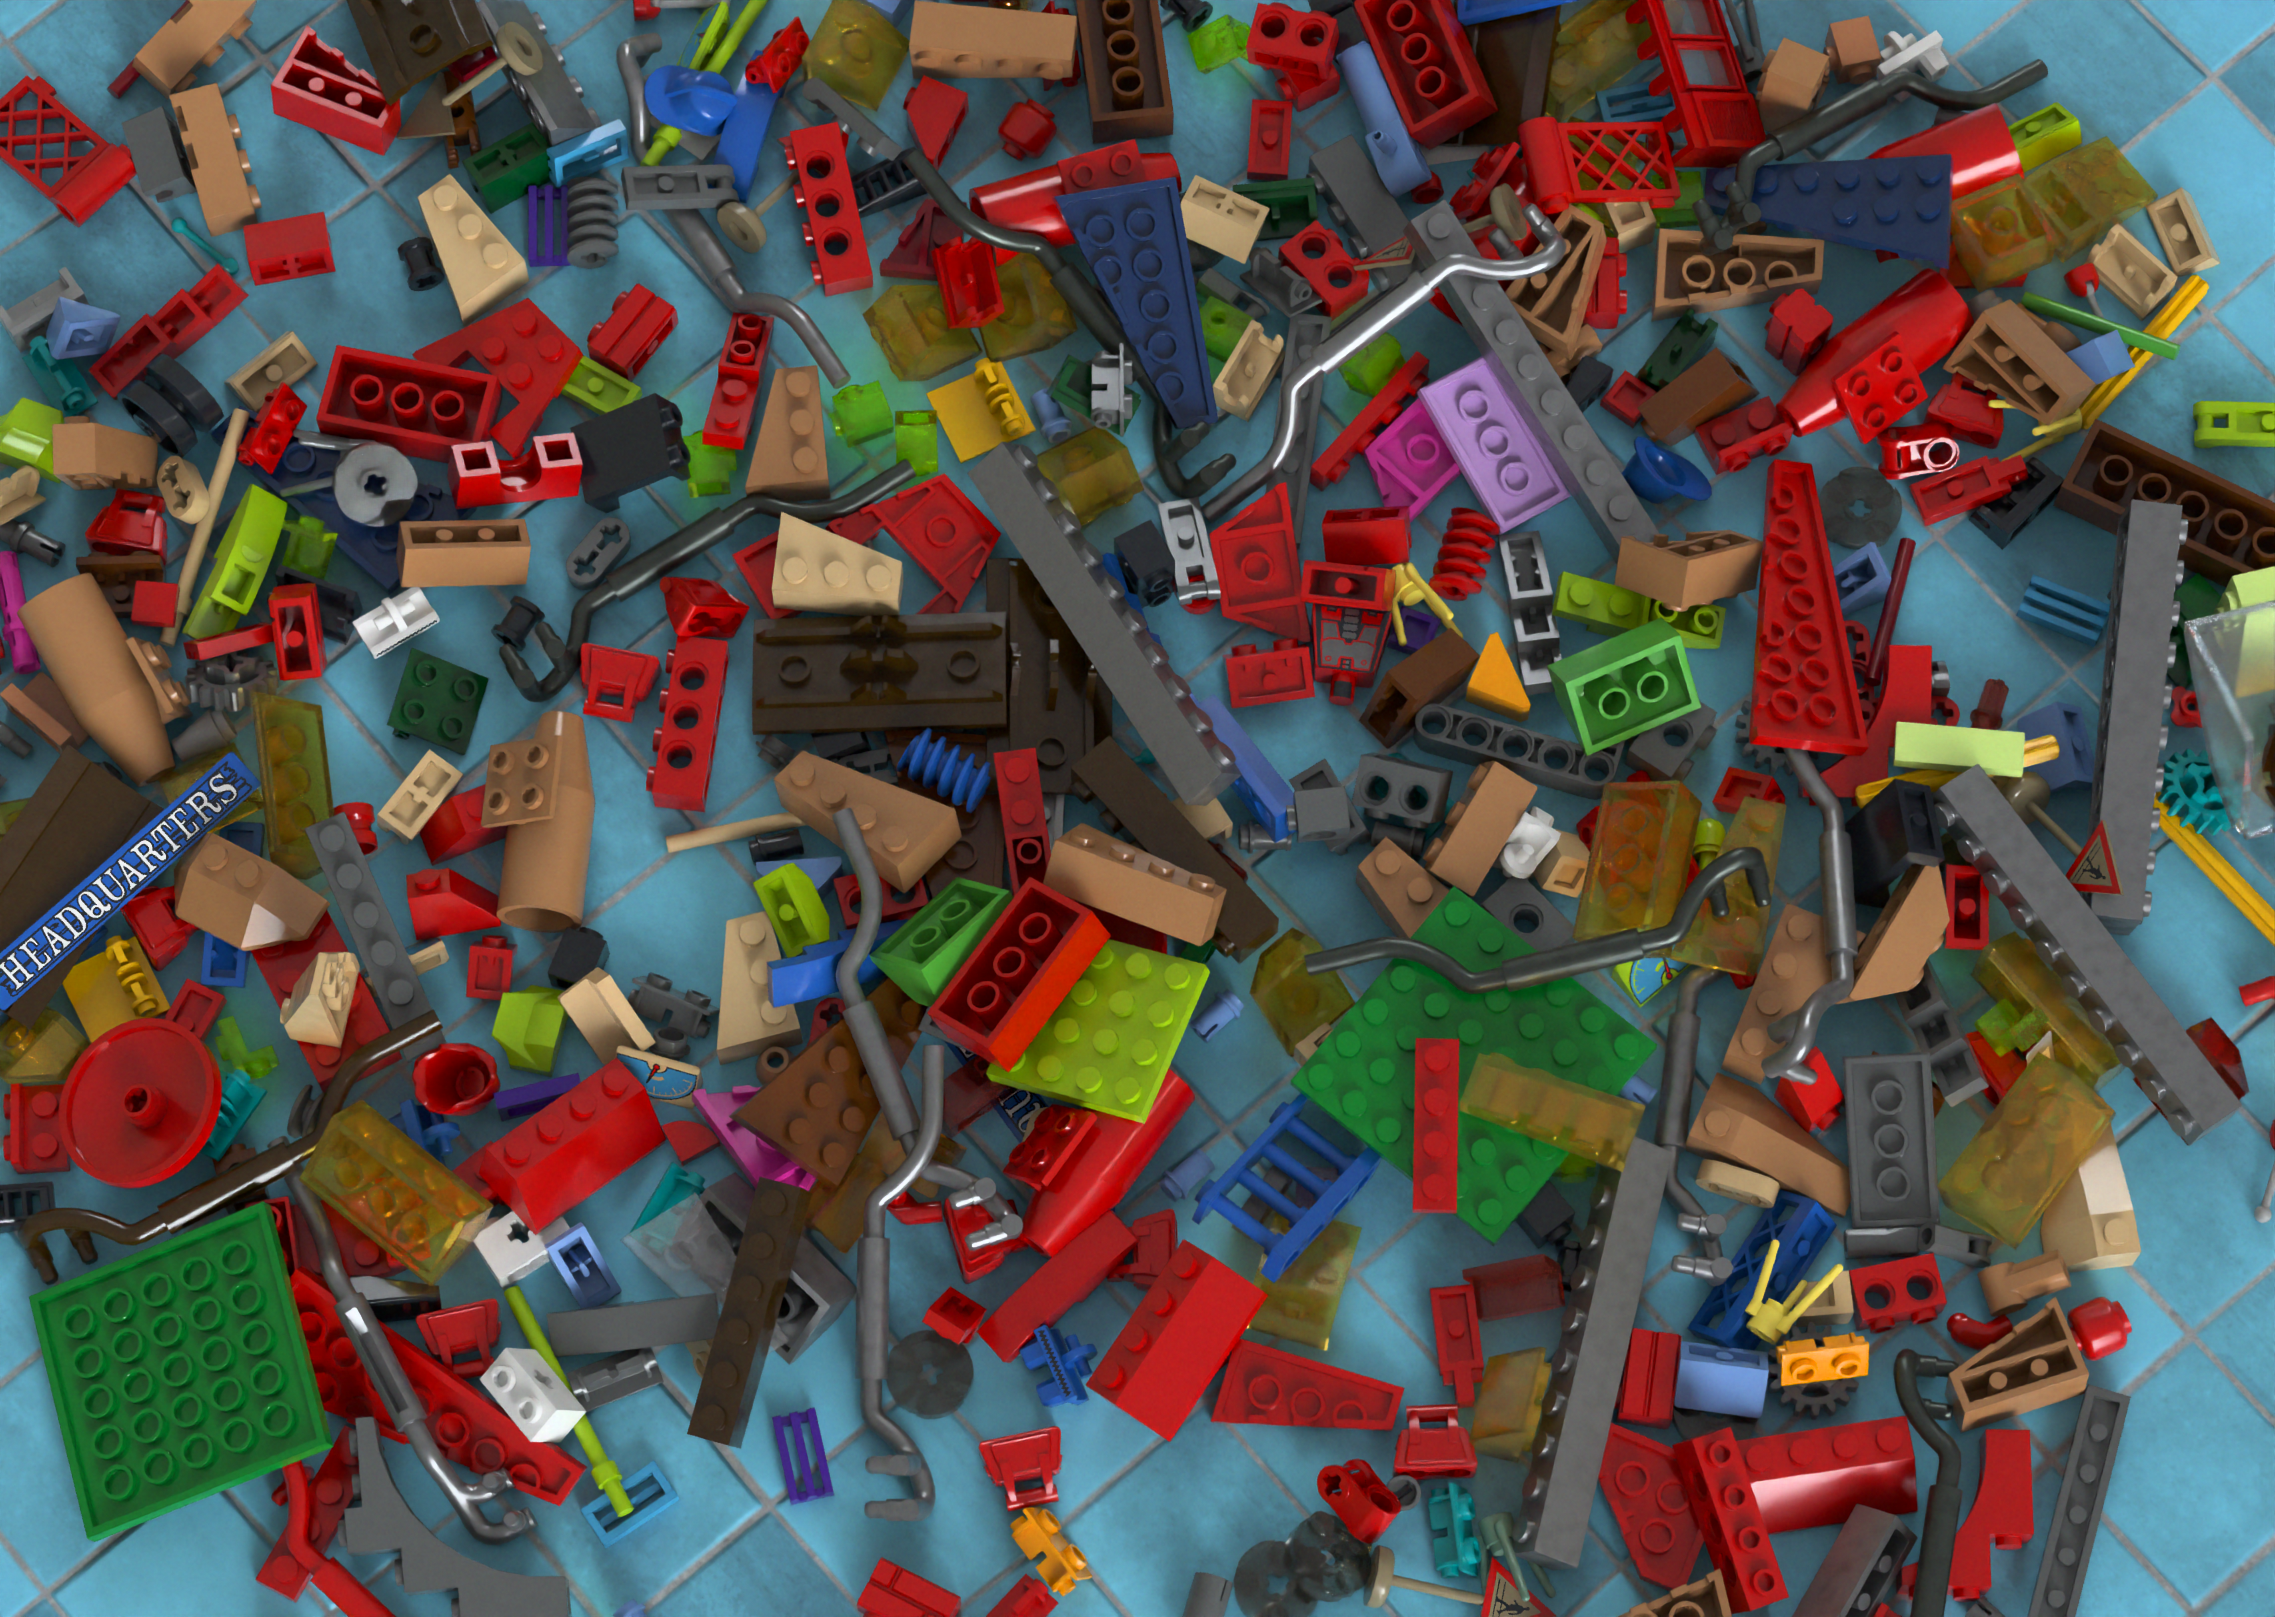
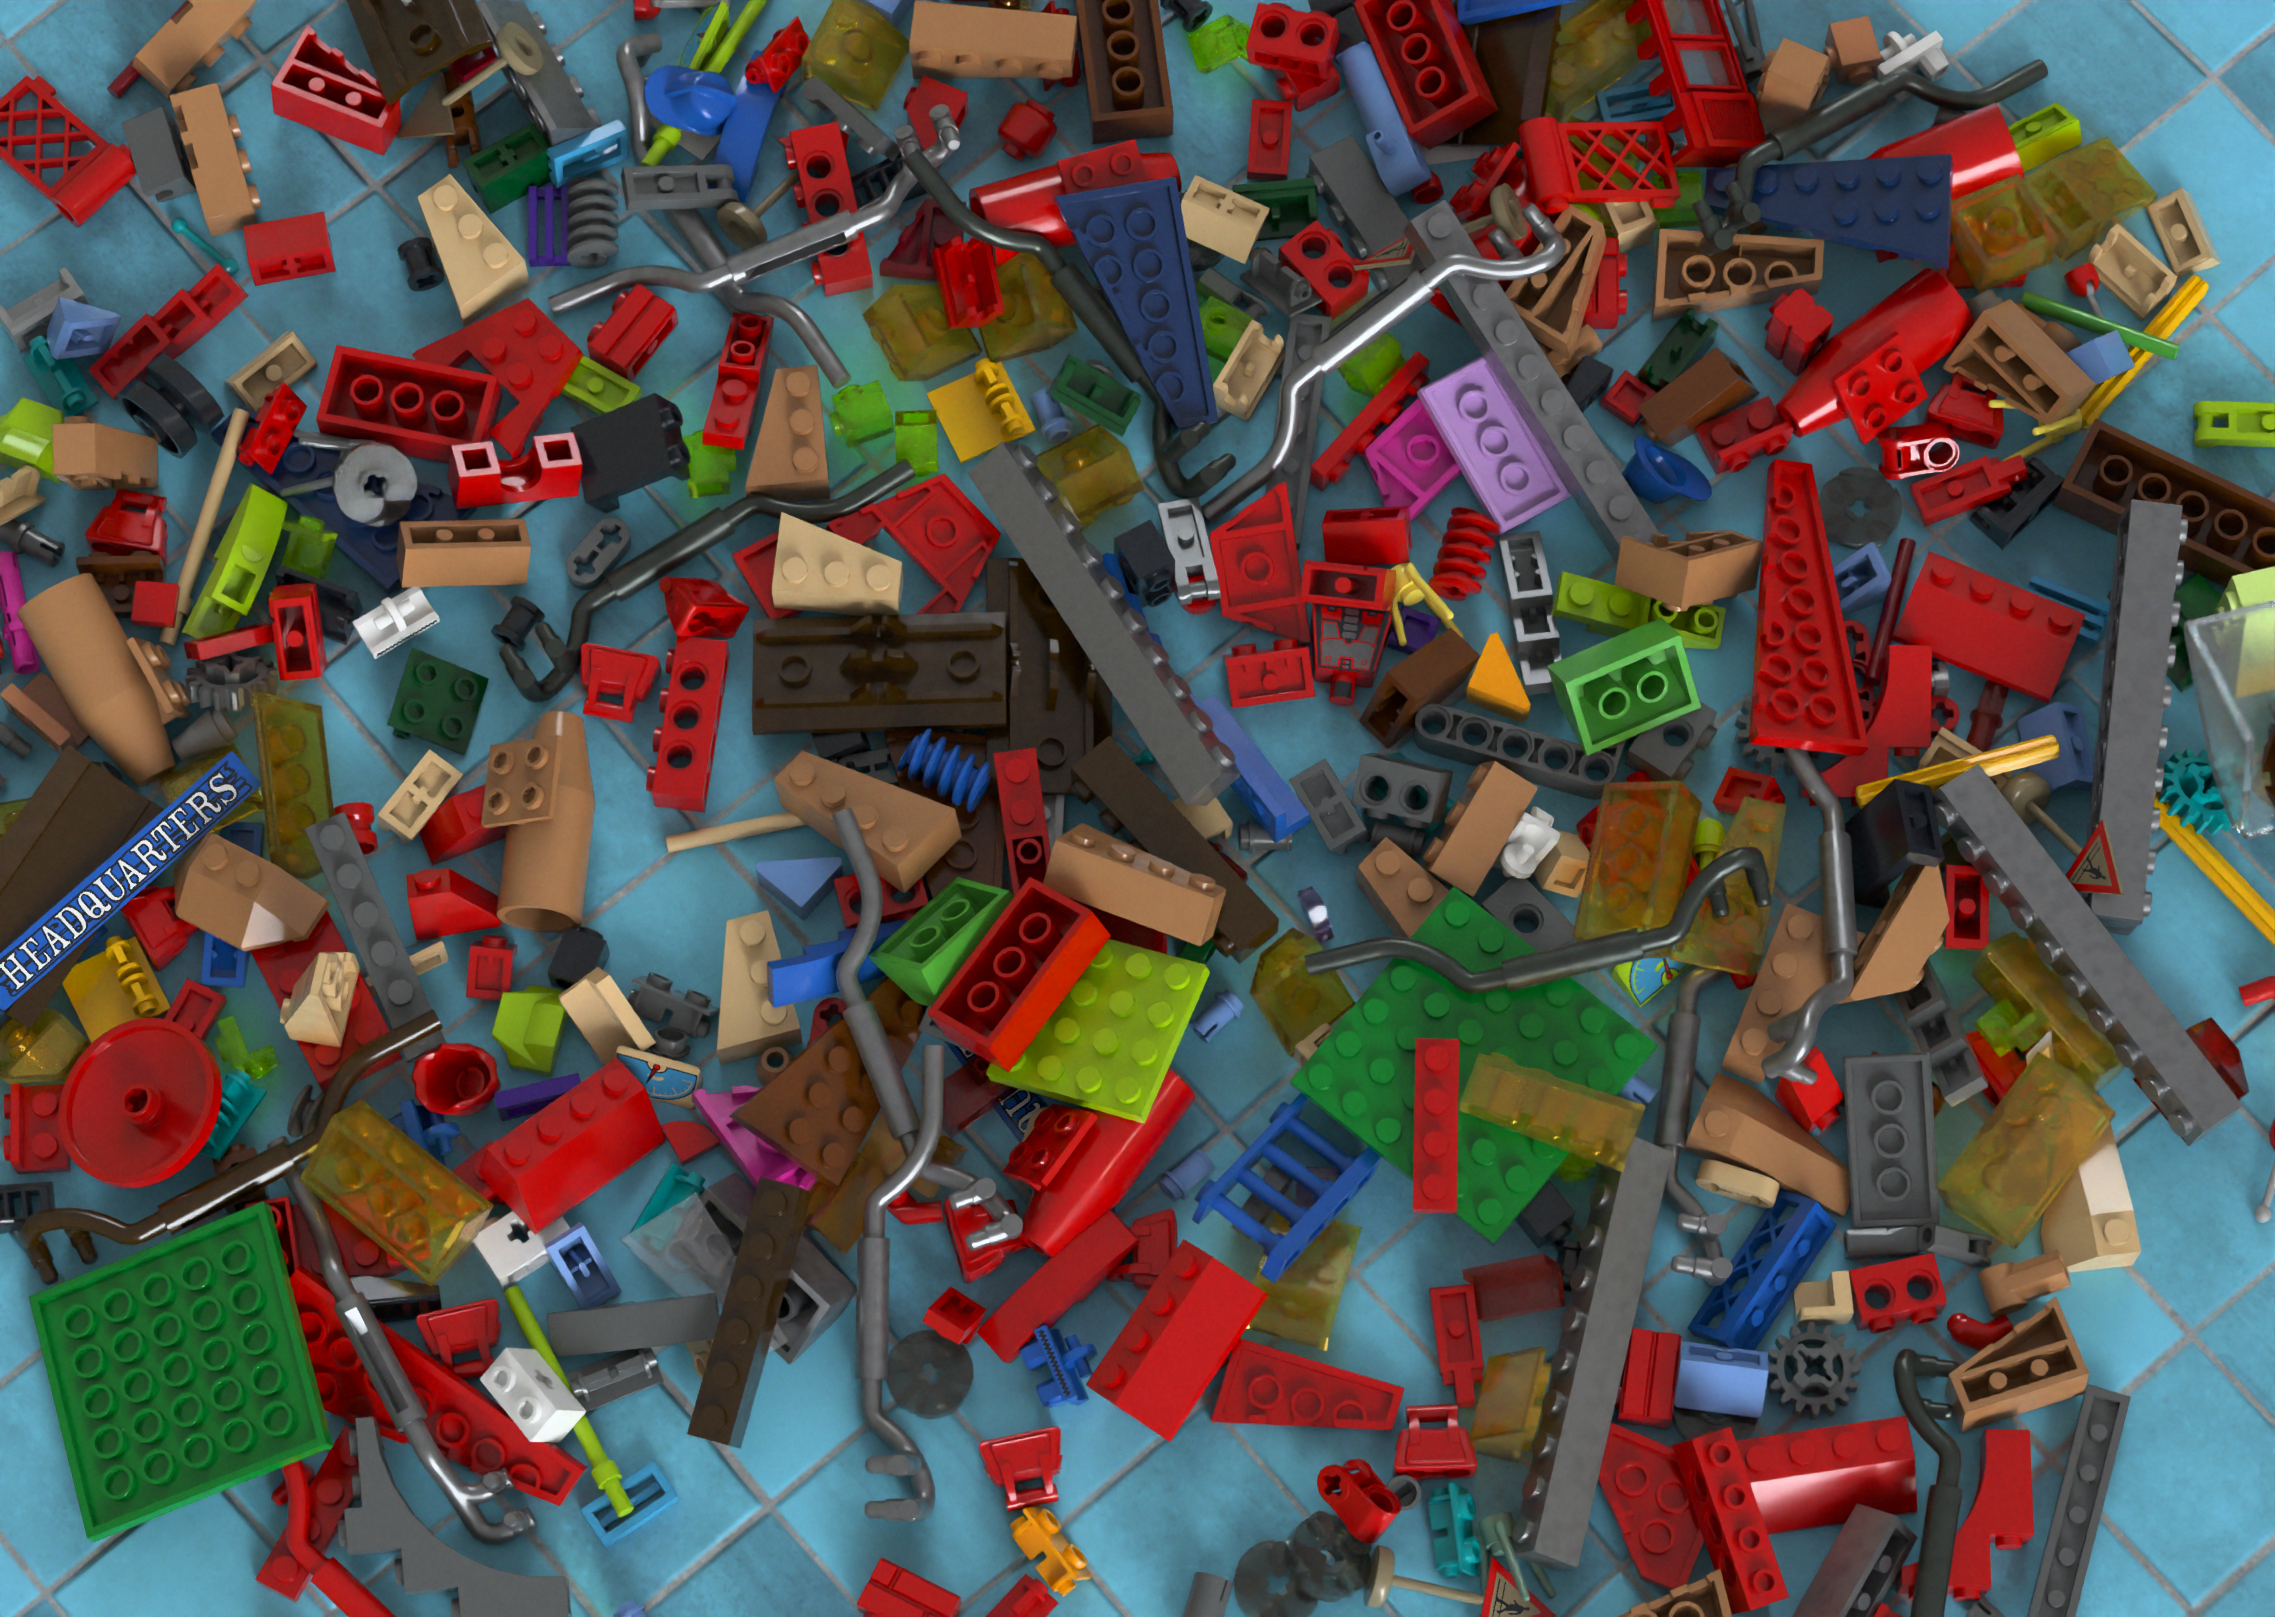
(183, 489): tan beam -> none
(774, 751): dark grey plate -> none
(776, 846): black pin -> none
(784, 249): none -> flat silver piece
(793, 908): lime slope -> none
(795, 1420): dark purple tile -> none
(1113, 405): dark grey hinge -> none
(1314, 905): none -> clear purple tile
(1319, 814): dark grey brick -> none
(1772, 1318): light yellow plant -> none
(1838, 1359): light orange hinge -> none
(1958, 749): yellowish green tile -> none
(1989, 627): none -> red slope
(2099, 1327): red head -> none
(2180, 713): red plate -> none

